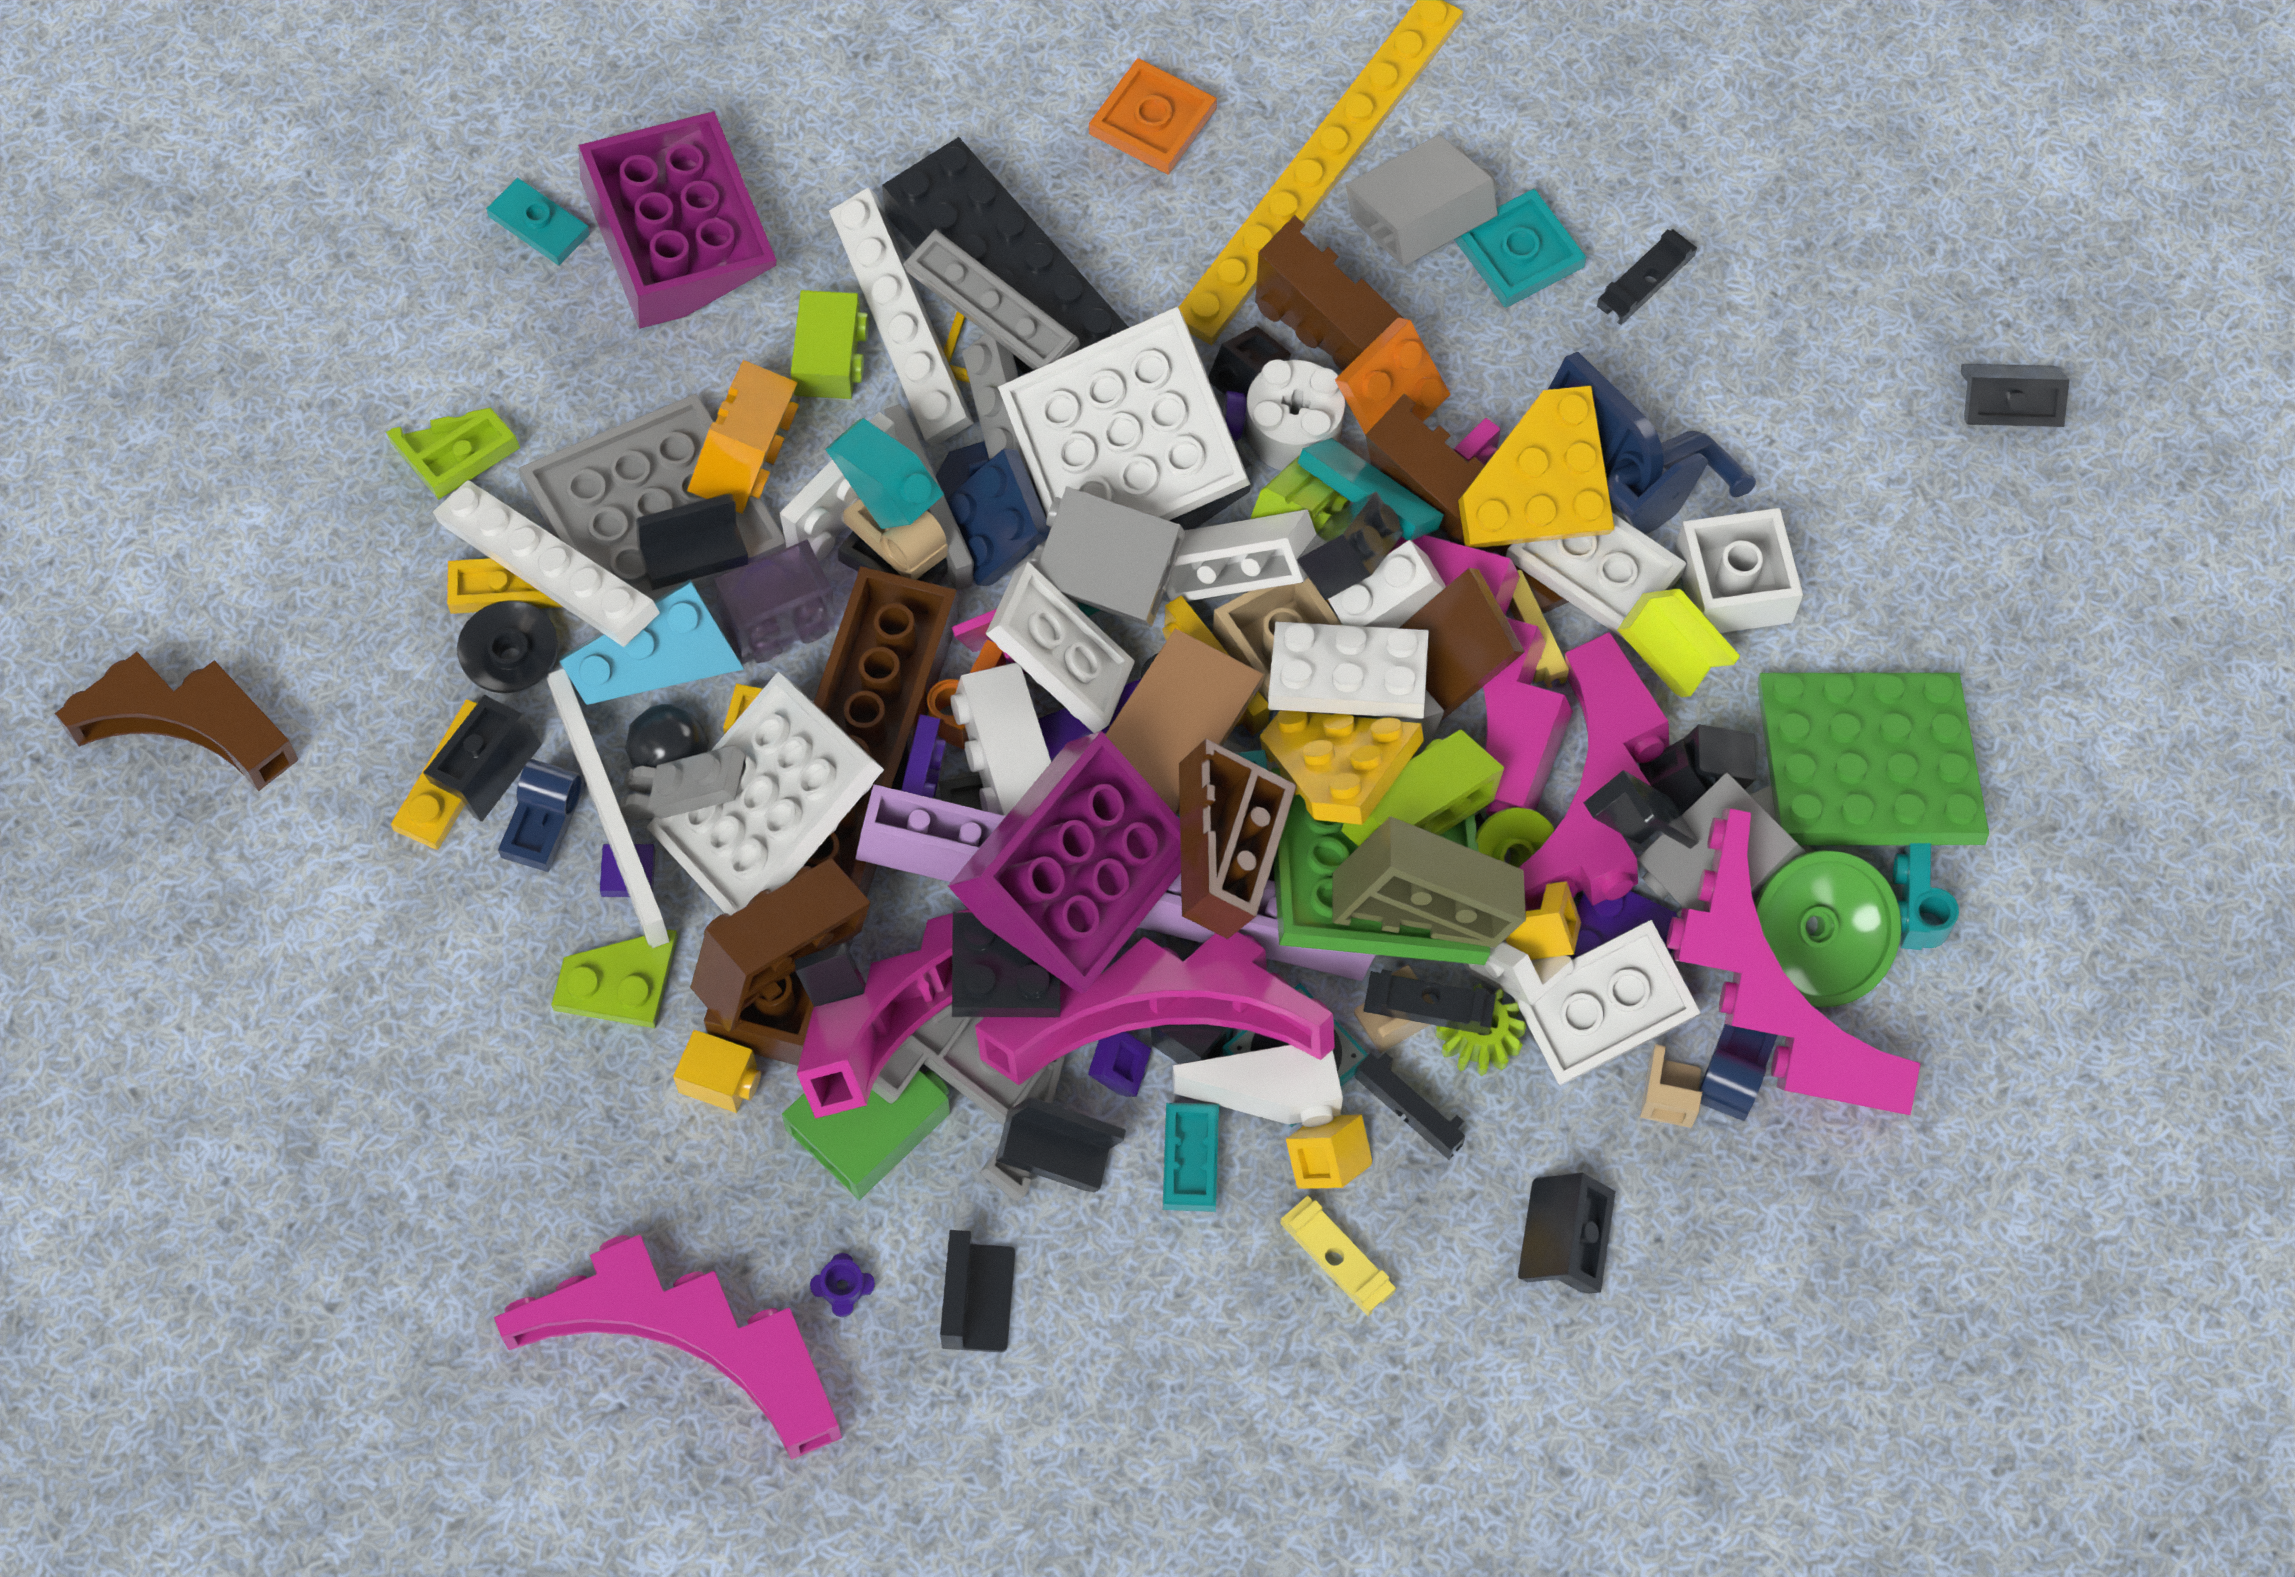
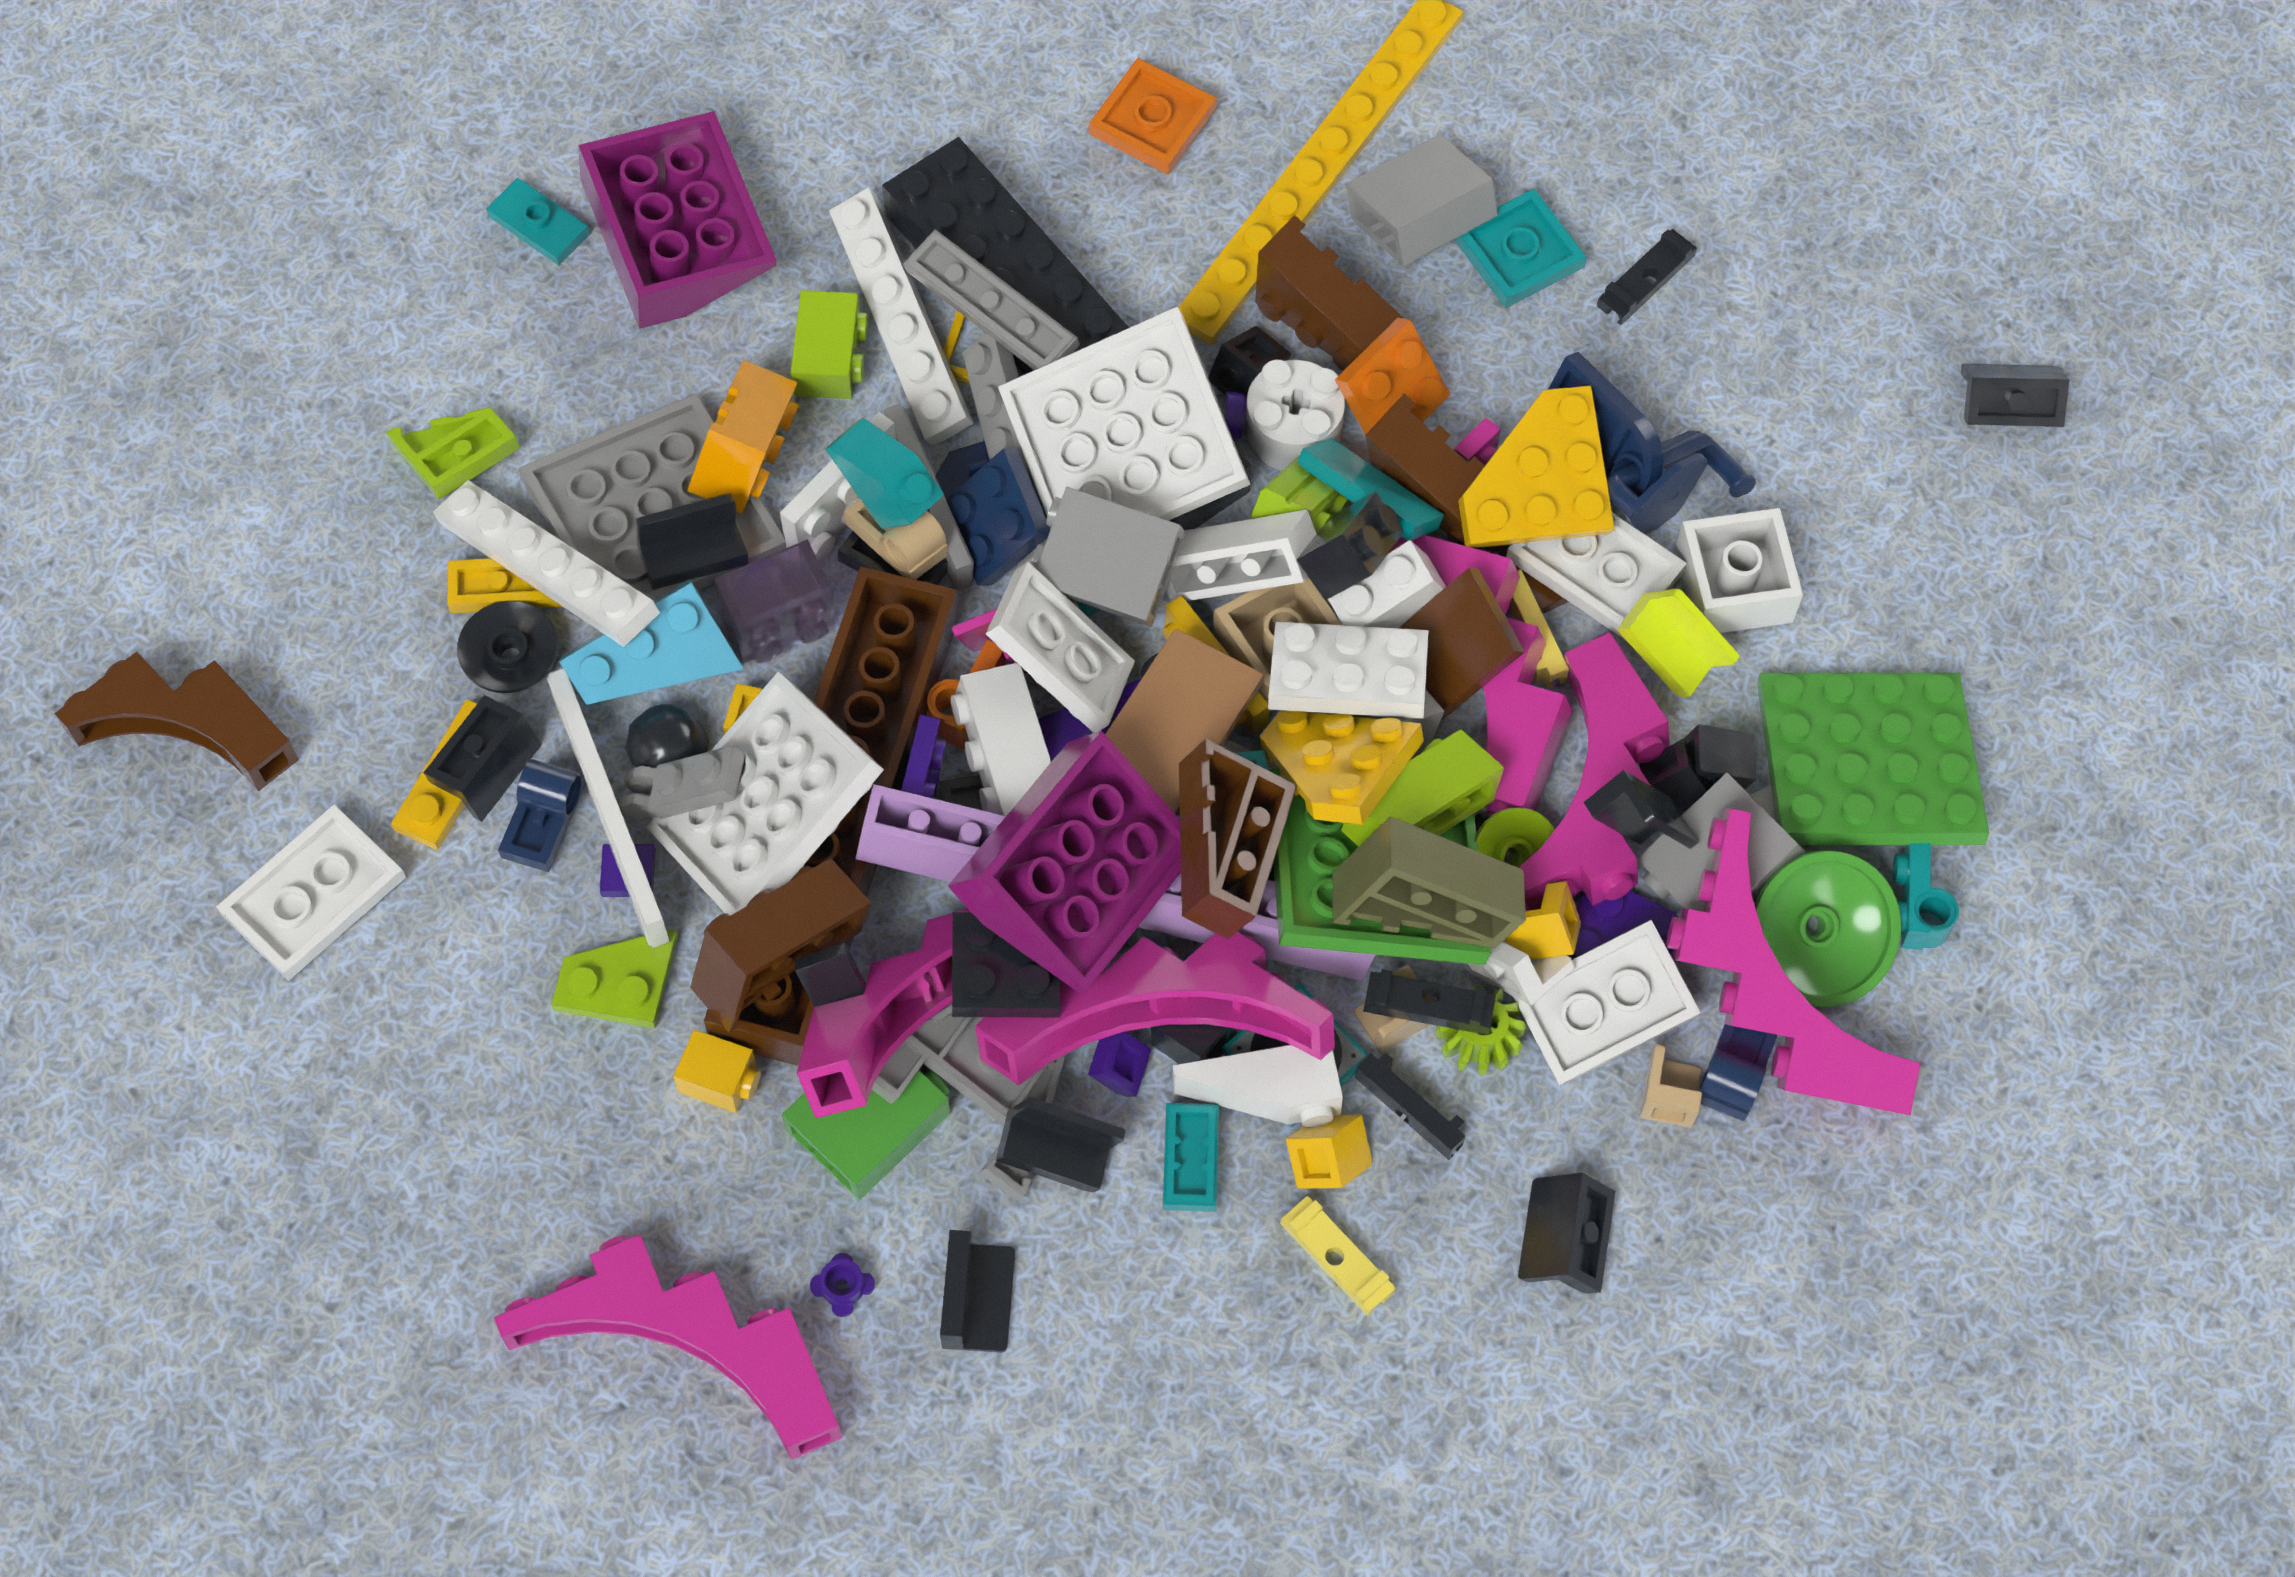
(311, 892): none -> white plate

